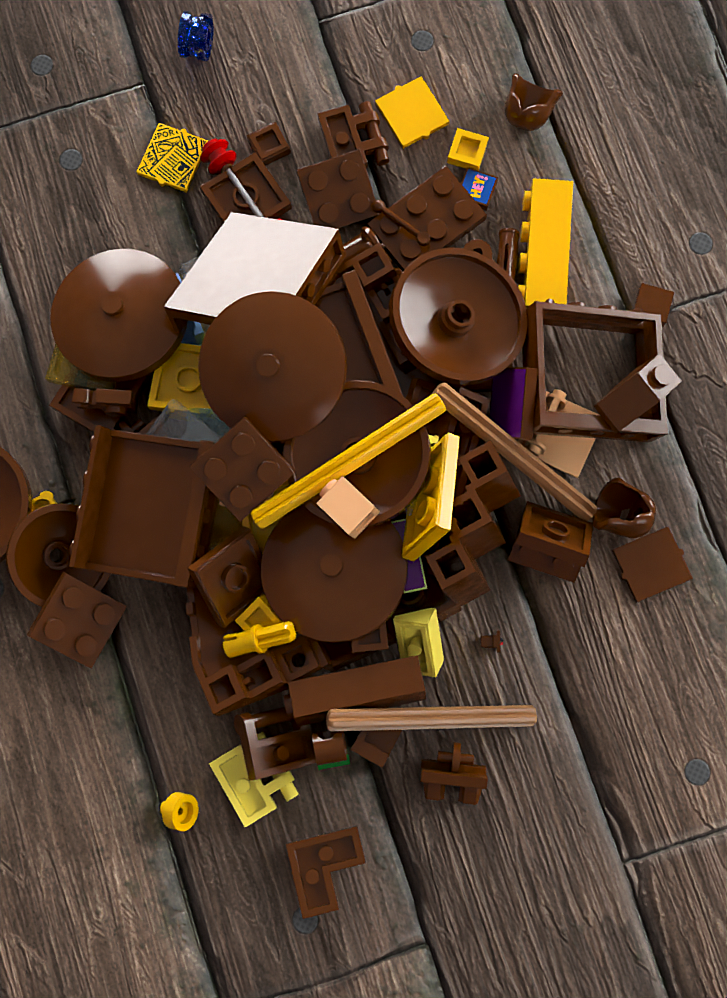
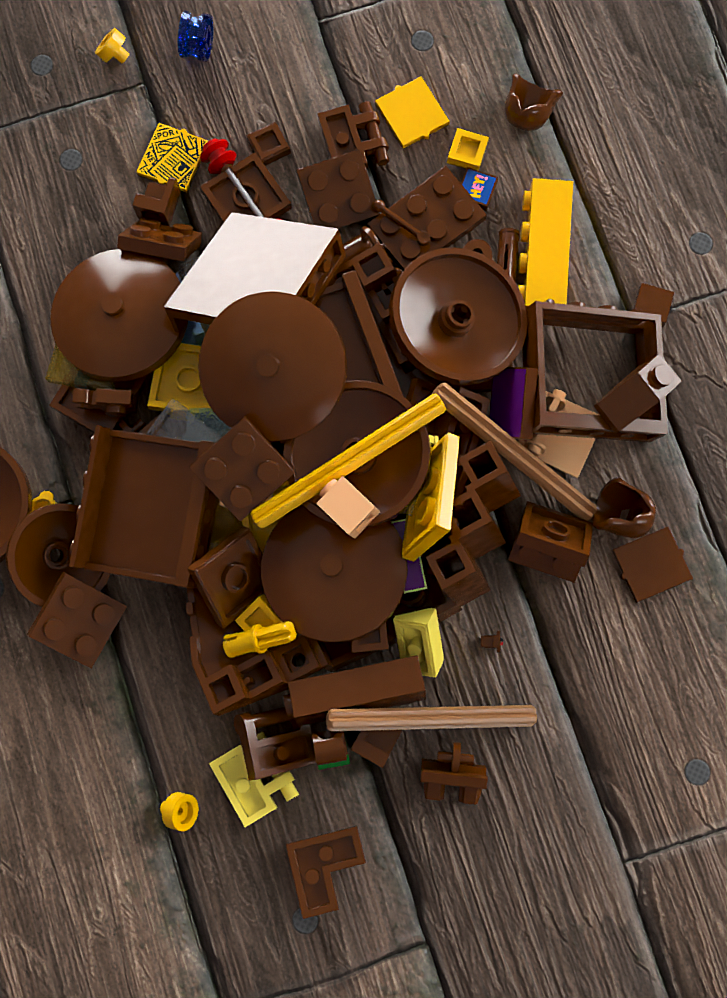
(112, 47): none -> yellow tile
(158, 201): none -> reddish brown panel
(160, 240): none -> reddish brown plate

